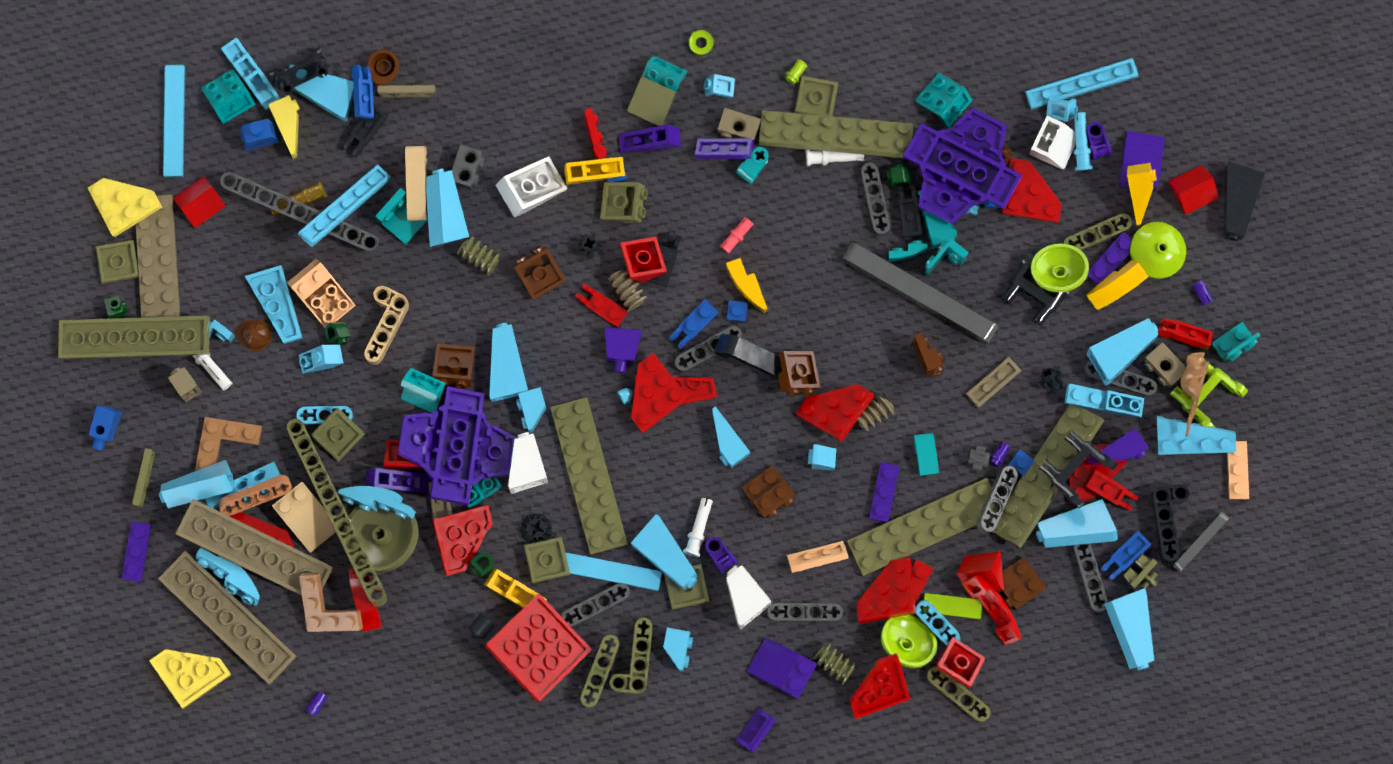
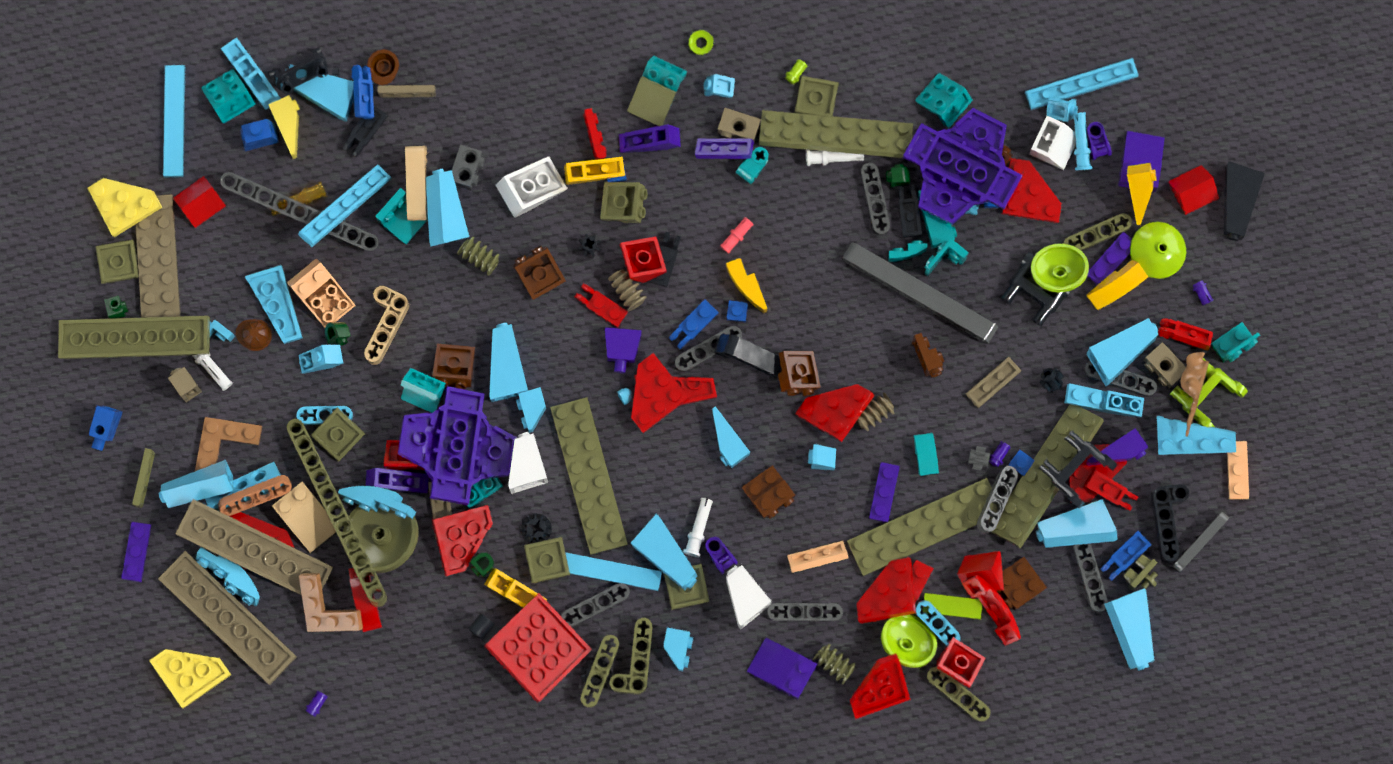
(755, 730): dark purple hinge -> none

